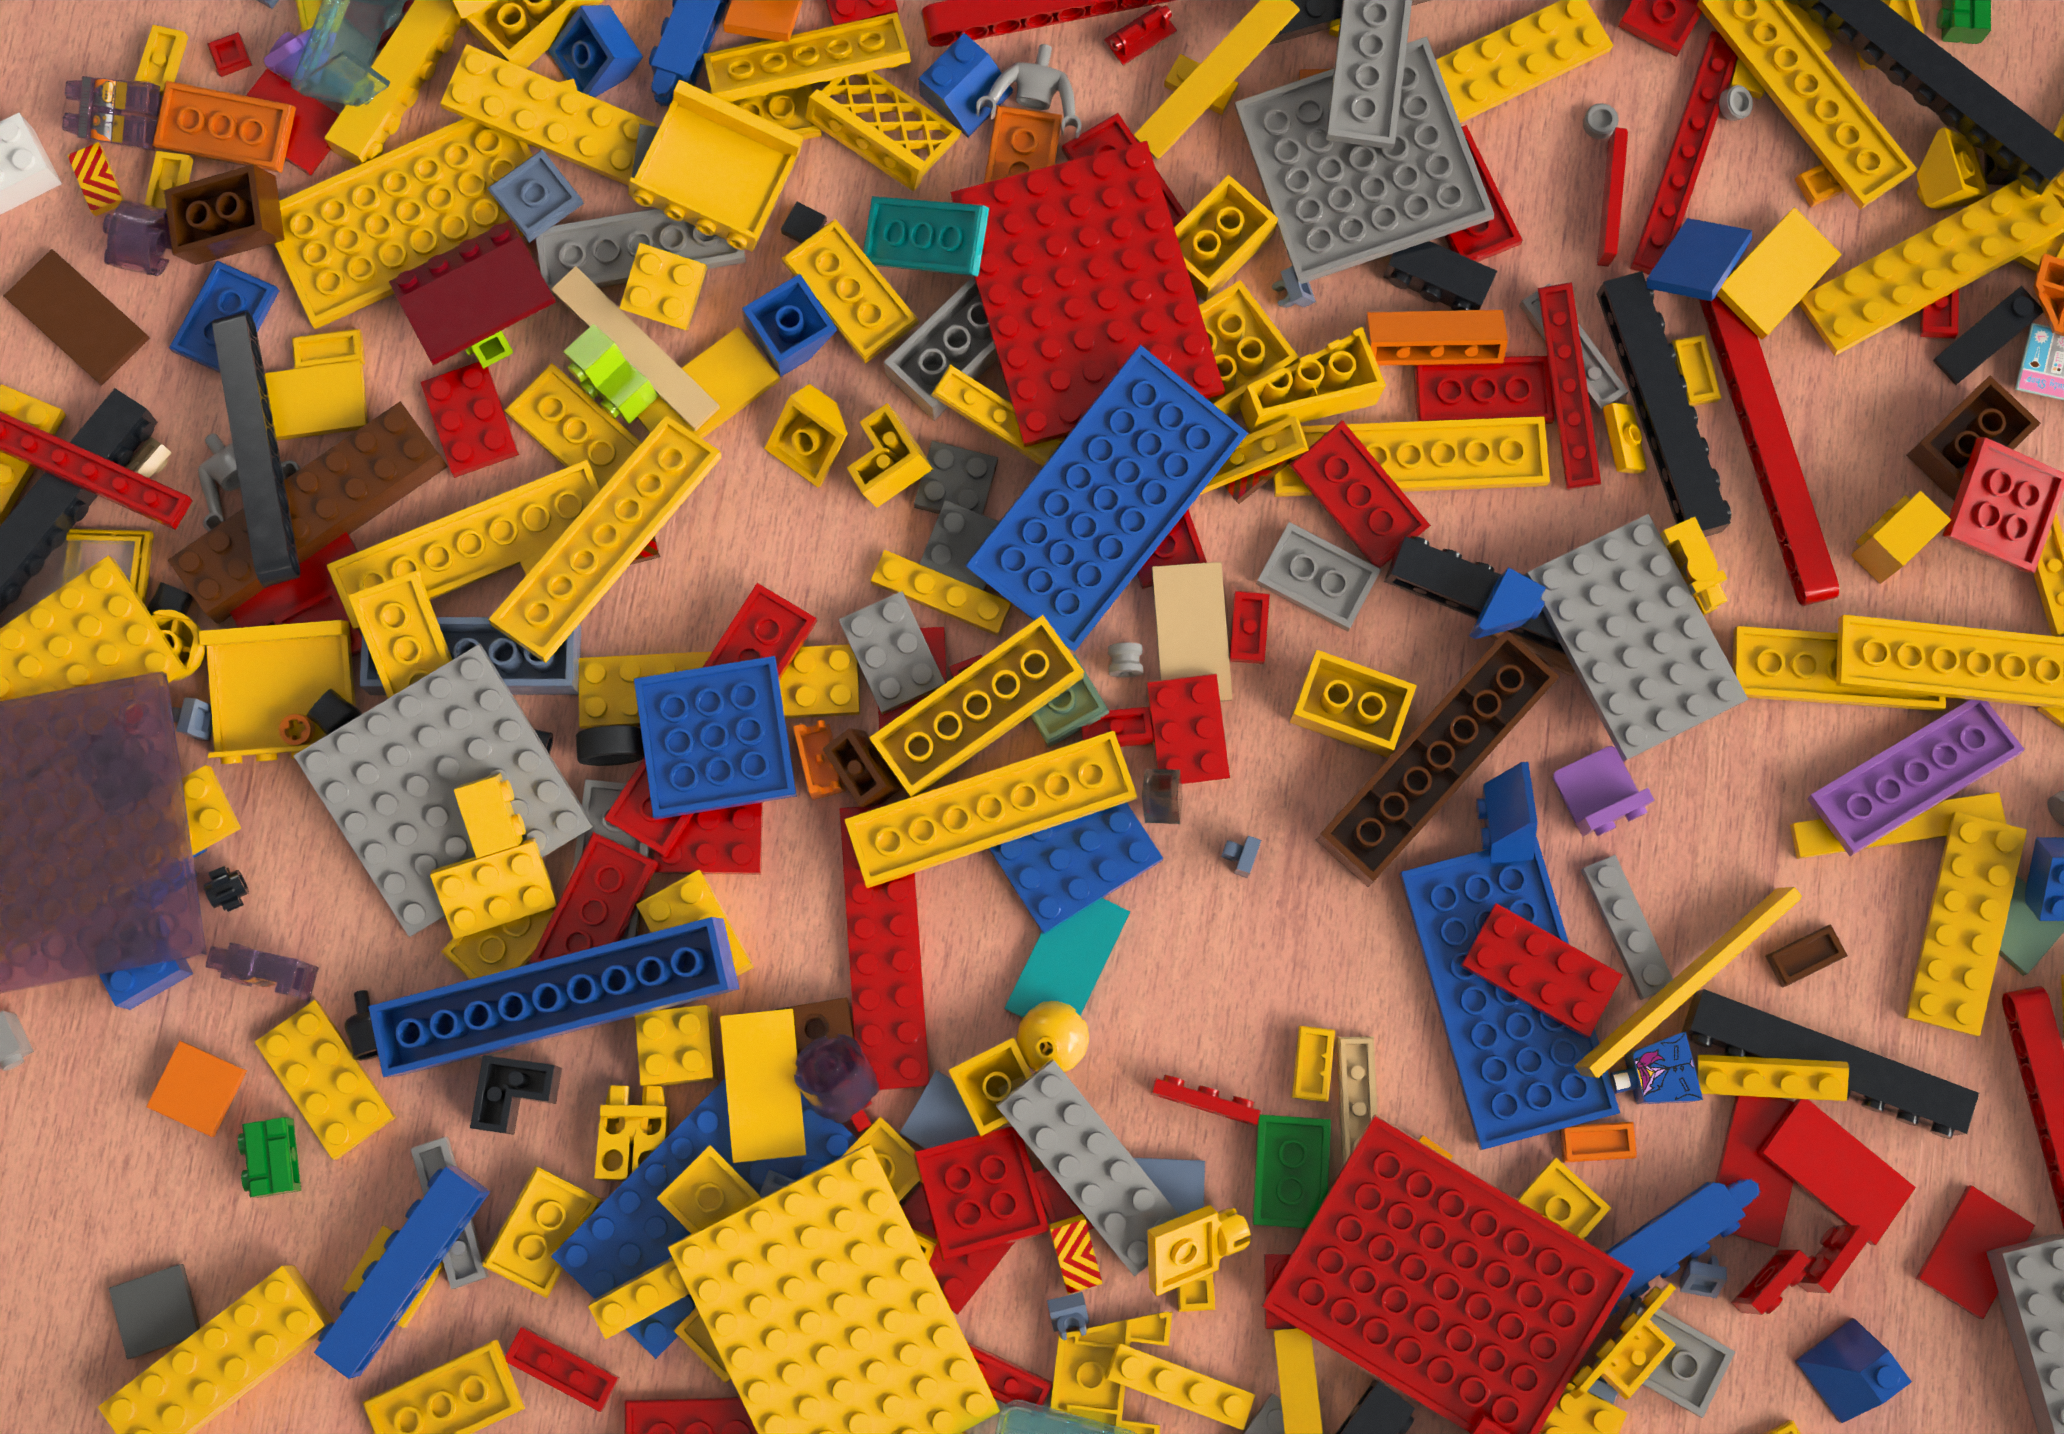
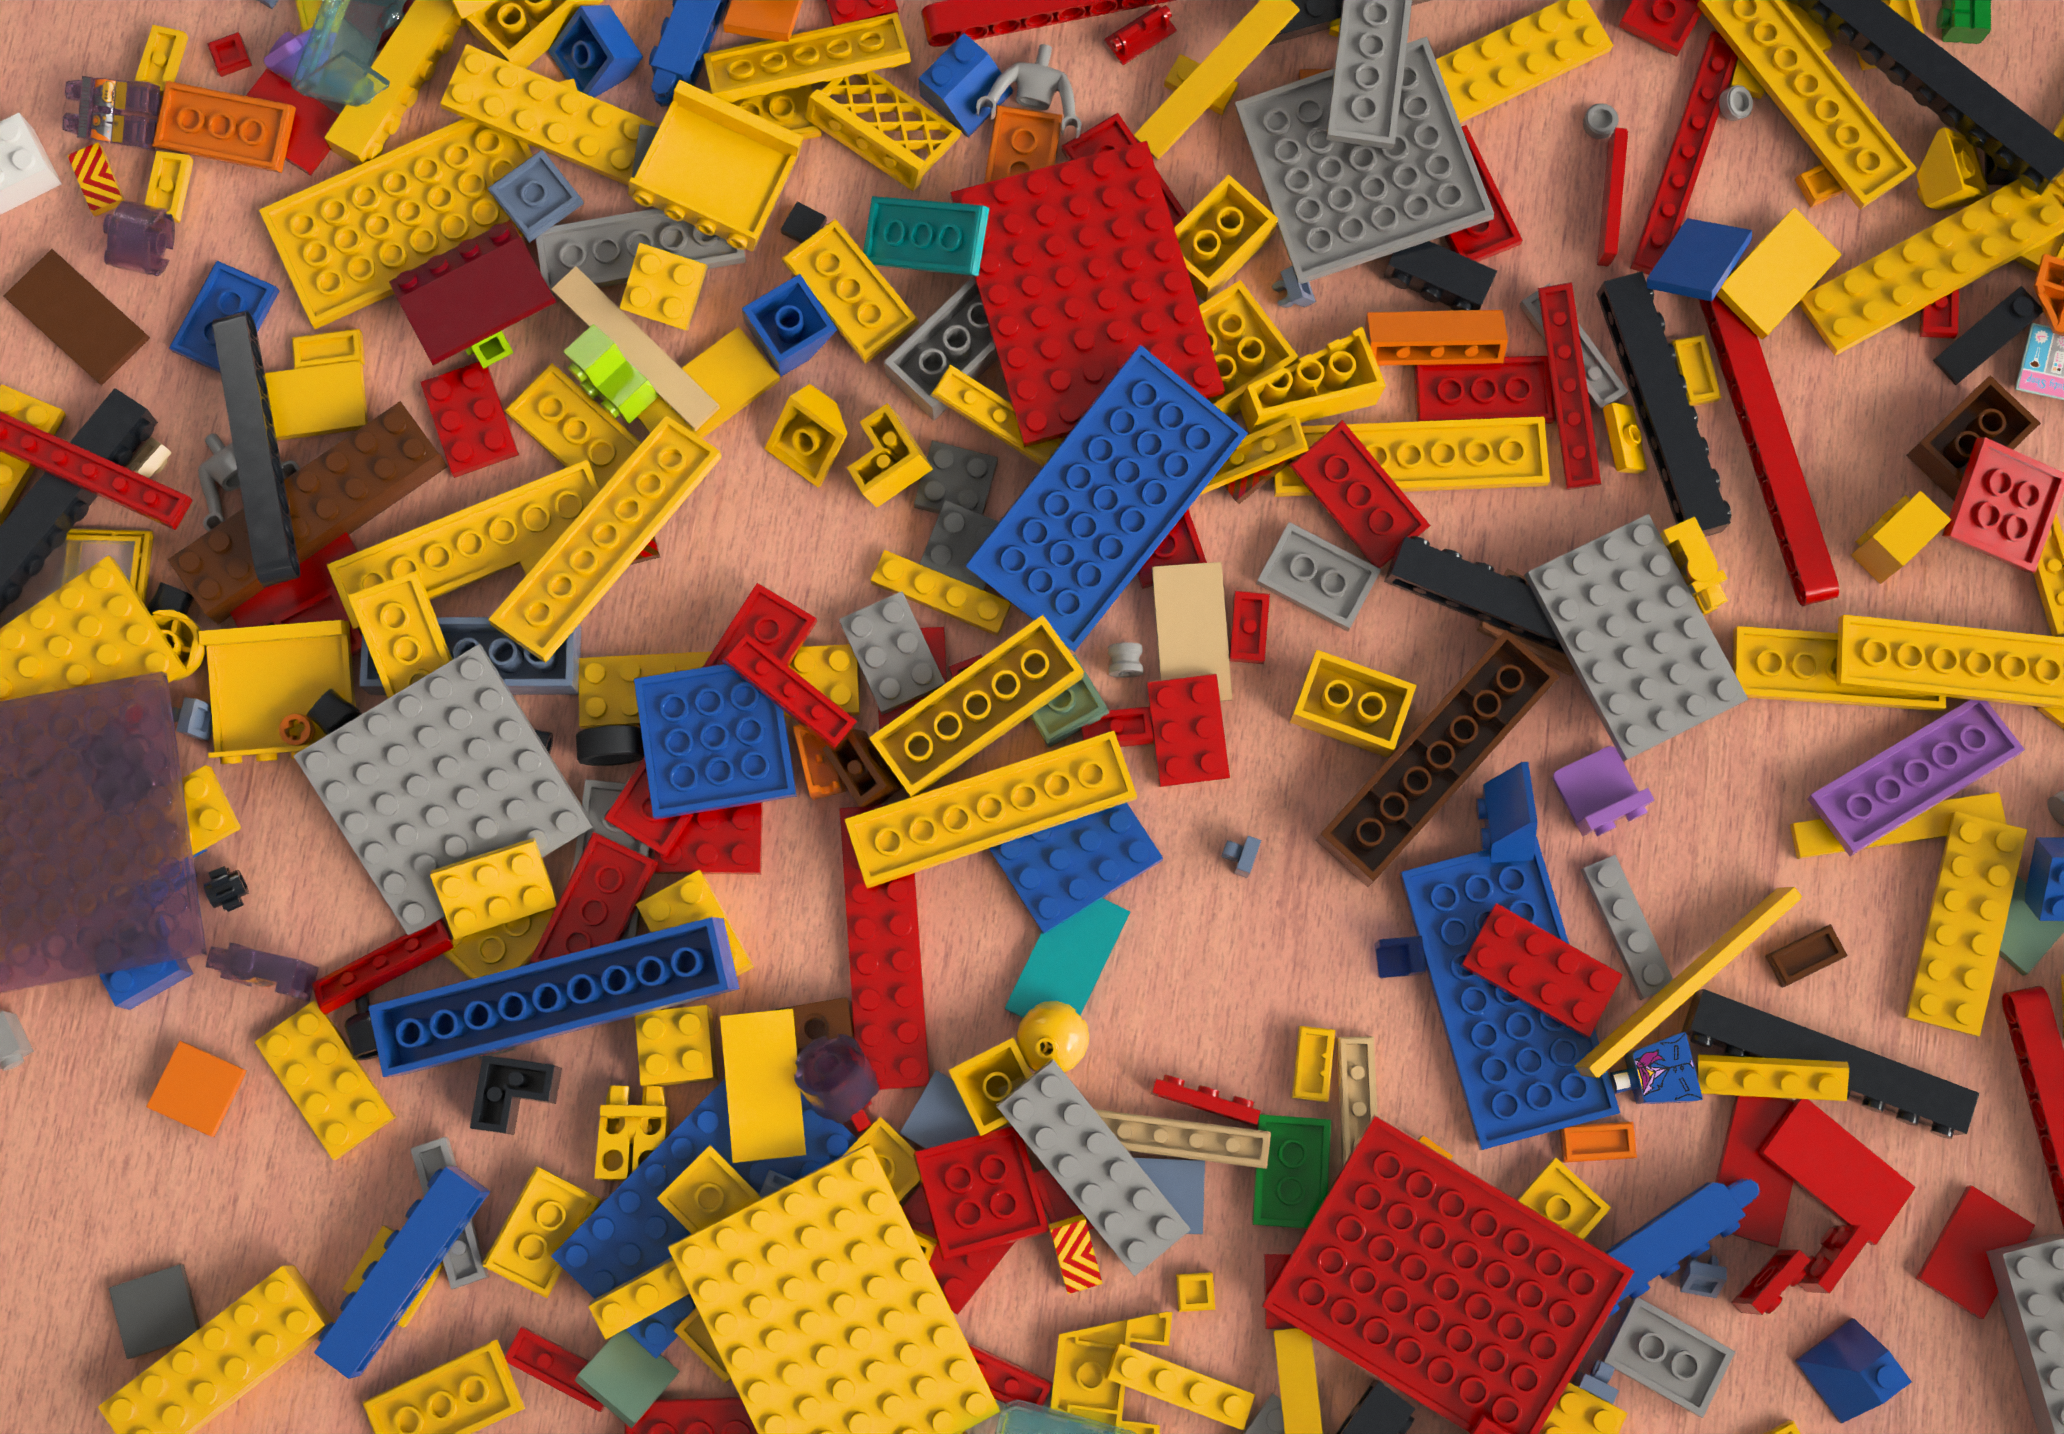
(224, 214): reddish brown brick -> none
(270, 1158): green brick -> none
(381, 966): none -> red tile
(490, 815): yellow brick -> none
(626, 1377): none -> sand green tile
(789, 691): none -> red tile
(1068, 1313): sand blue tile -> none
(1162, 796): clear smoke brick -> none
(1189, 1139): none -> tan tile
(1193, 1246): yellow plate -> none
(1400, 957): none -> clear blue panel
(1509, 604): blue slope -> none
(1633, 1354): yellow bracket -> none

